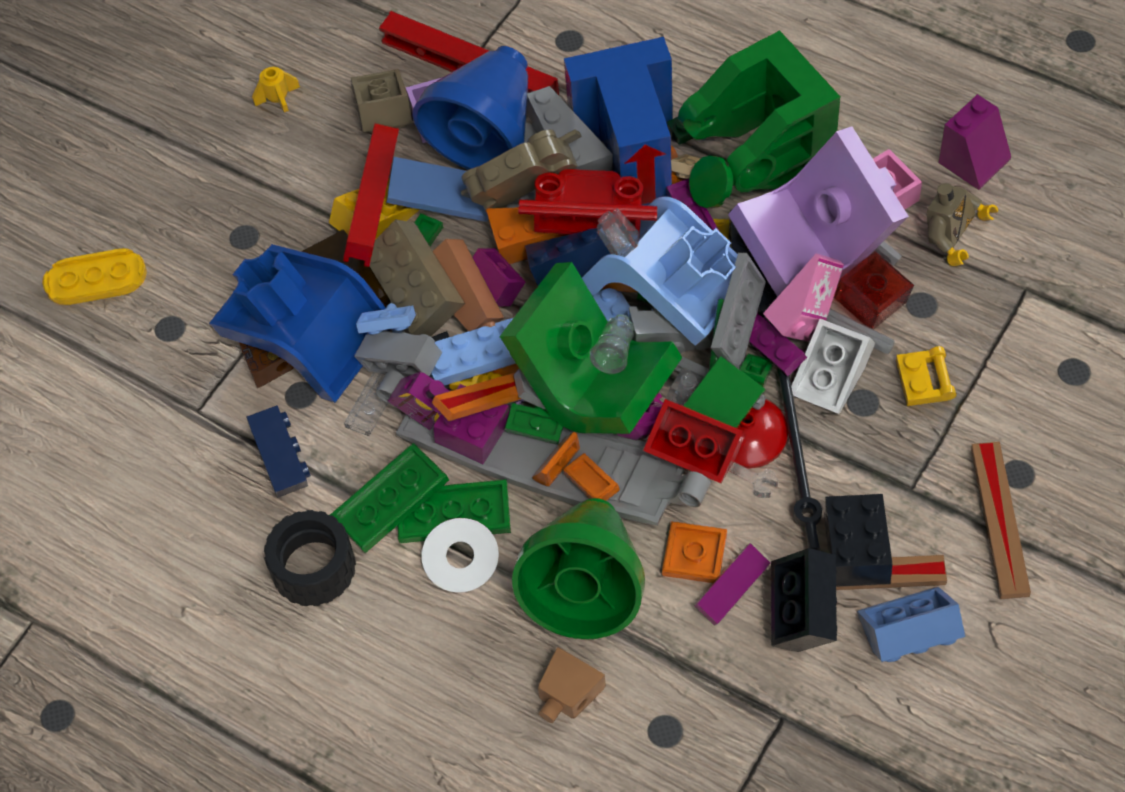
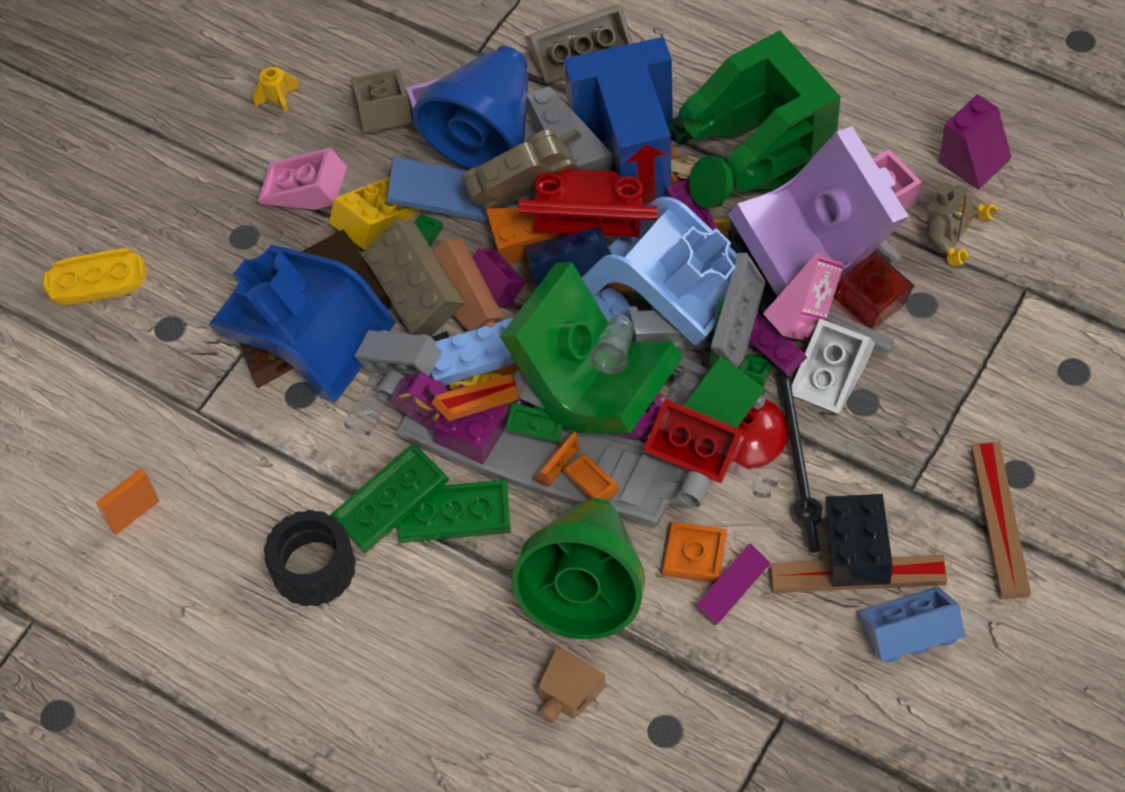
(127, 501): none -> orange tile
(279, 450): dark blue wedge -> none
(304, 180): none -> bright pink slope
(371, 194): red tile -> none
(390, 318): light blue plate -> none
(444, 49): red tile -> none
(460, 579): white sticker -> none
(579, 36): none -> dark tan slope
(617, 233): clear slope -> none
(803, 600): black brick -> none
(916, 377): yellow plate -> none

